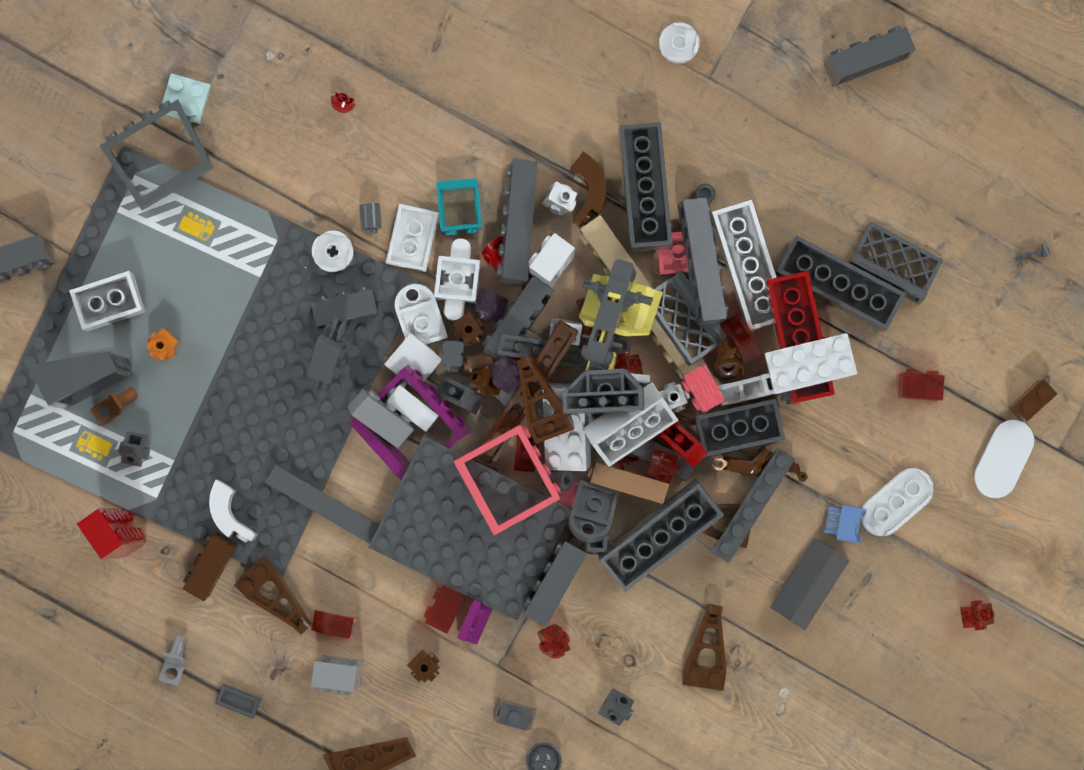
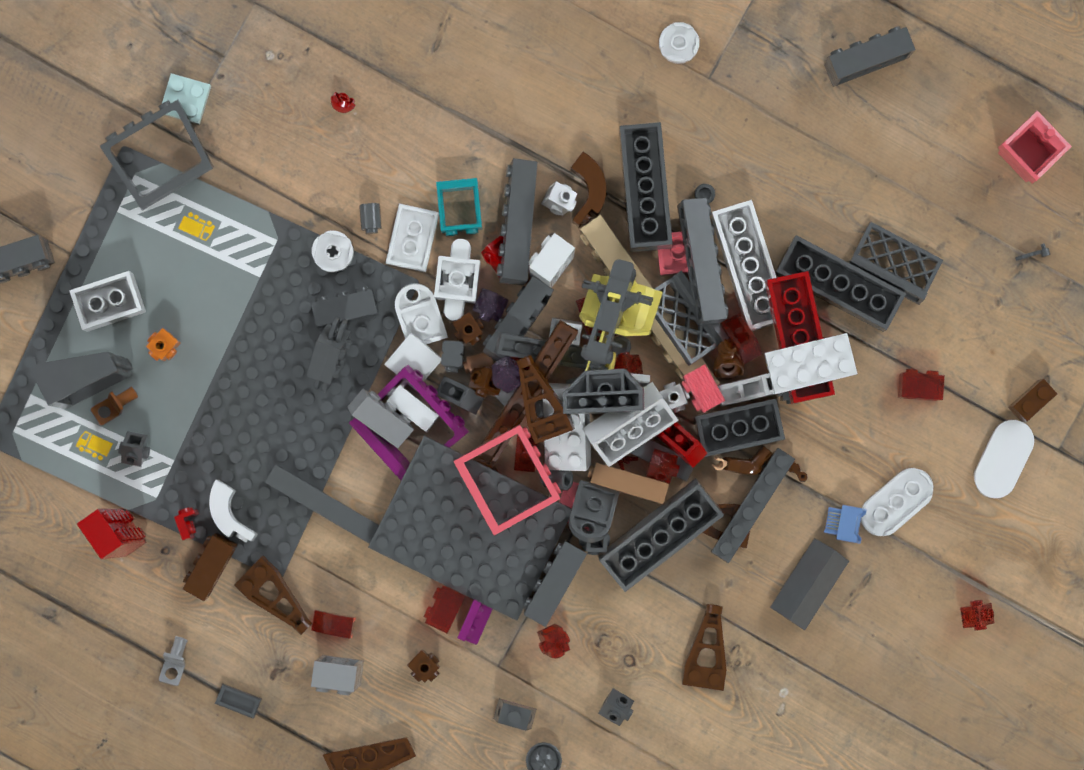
(185, 526): none -> red bracket
(1033, 148): none -> coral piece

